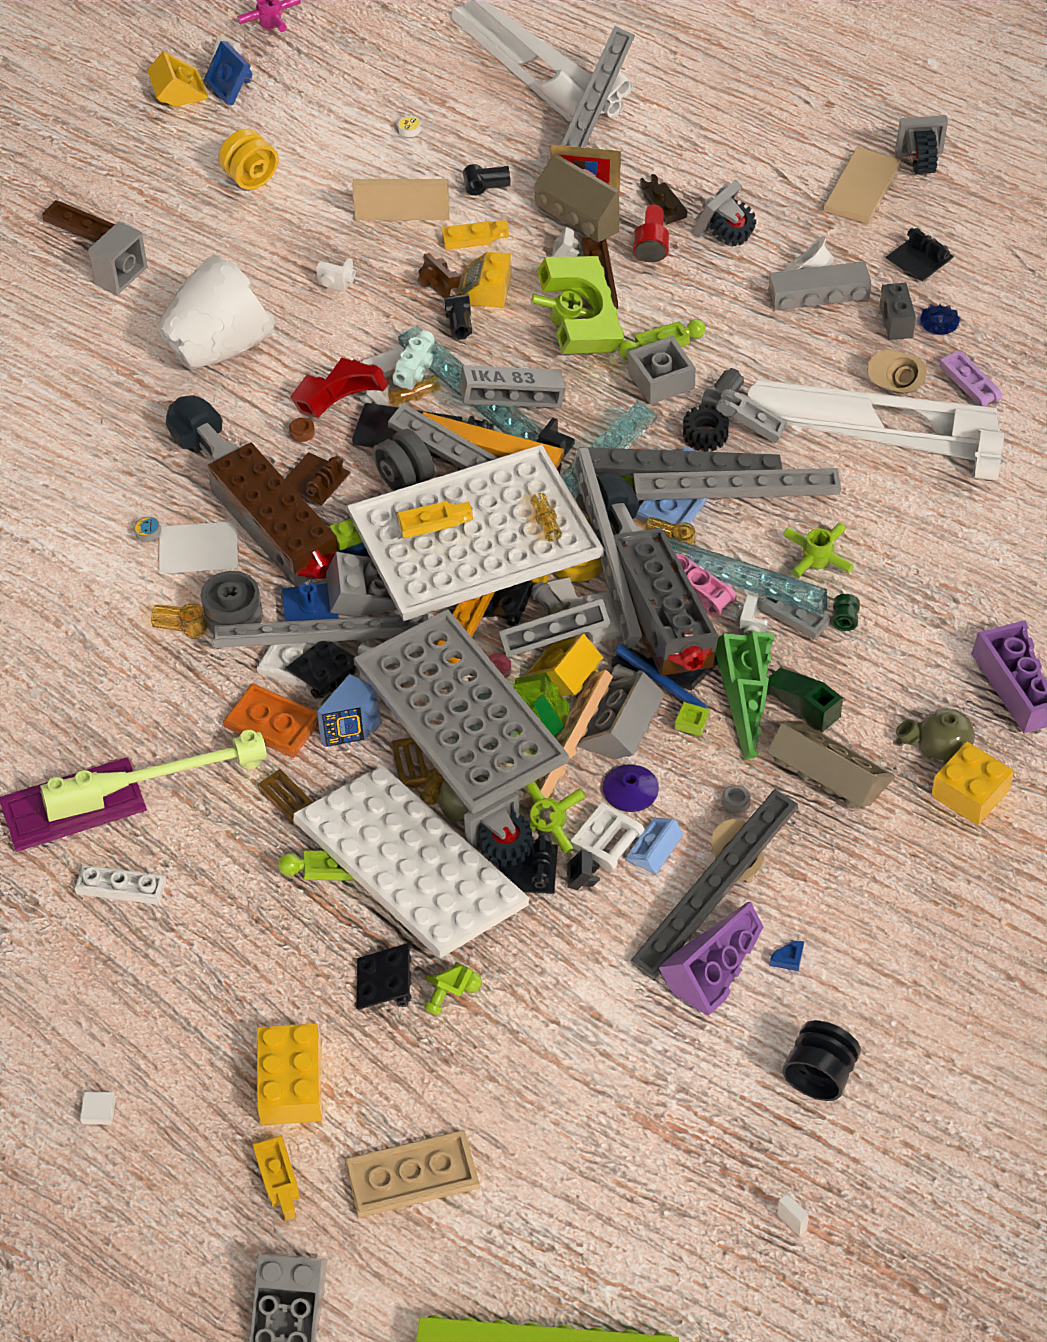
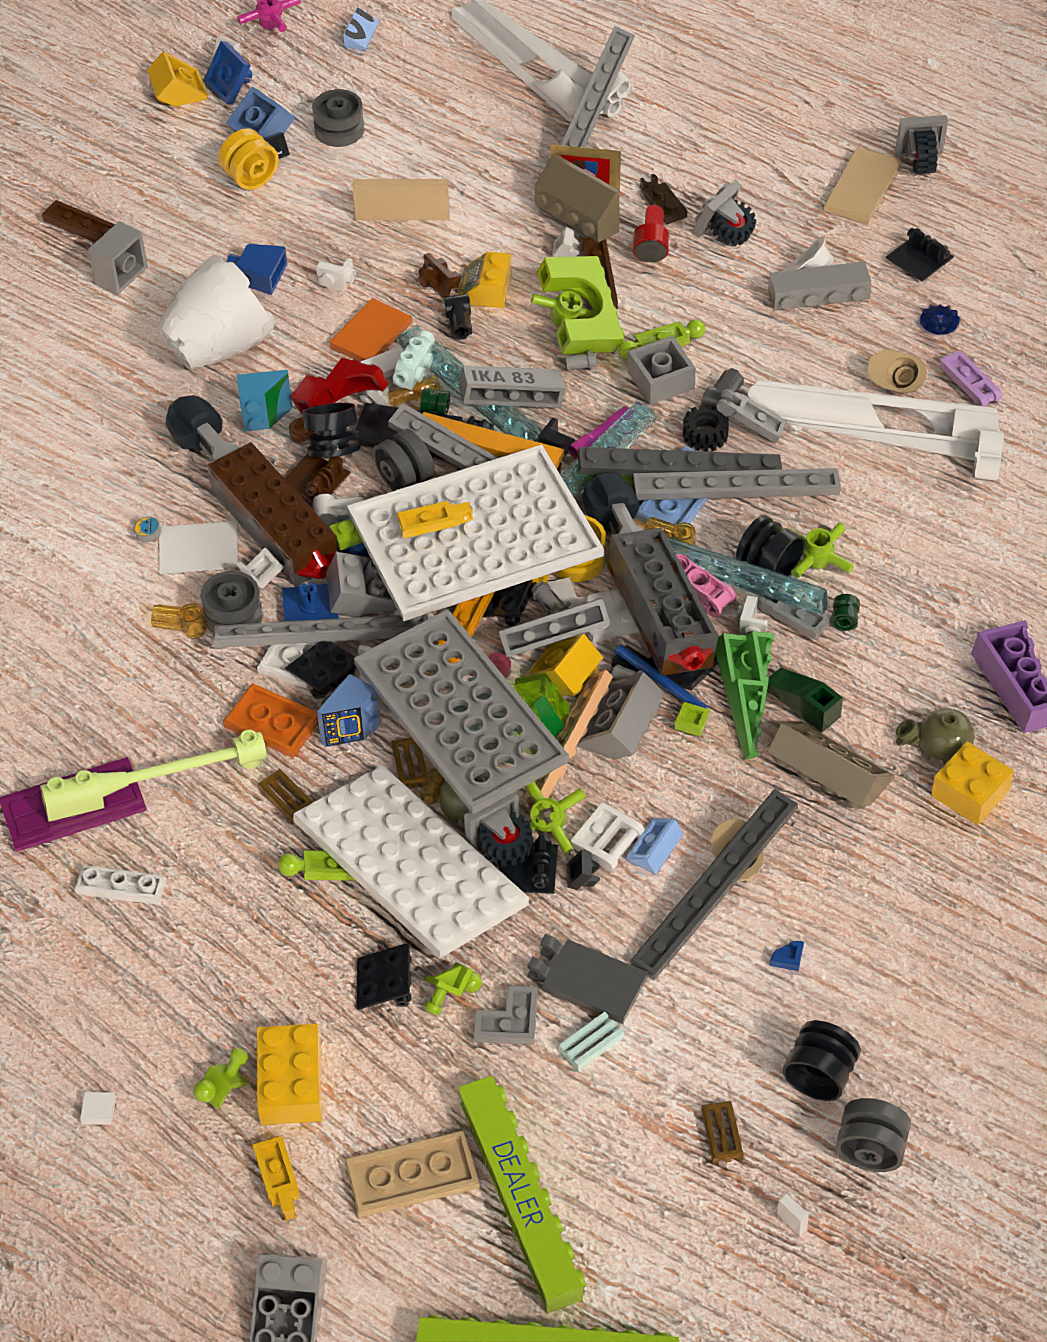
(221, 1079): none -> lime piece
(260, 114): none -> medium blue slope
(261, 265): none -> blue torso
(262, 567): none -> white bracket
(264, 398): none -> dark azure slope
(279, 143): none -> black tile
(332, 433): none -> black wheel
(333, 509): none -> white piece
(338, 117): none -> dark grey wheel
(360, 30): none -> light blue slope
(370, 331): none -> orange tile
(409, 126): tile -> none
(435, 401): none -> dark green wheel
(474, 234): yellow hinge -> none
(480, 179): black piece -> none
(511, 1026): none -> light grey plate
(521, 1195): none -> lime brick
(546, 517): clear yellow pin -> none
(581, 361): none -> light grey pin
(583, 1033): none -> light aqua tile
(587, 978): none -> dark grey tile
(588, 439): none -> dark pink piece
(610, 561): light grey tile -> none
(630, 796): dark purple dish -> none
(707, 964): medium lavender wedge -> none
(726, 1155): none -> pearl gold tile
(736, 799): light grey tile -> none
(770, 546): none -> black wheel
(873, 1135): none -> dark grey wheel
(897, 311): dark grey brick -> none

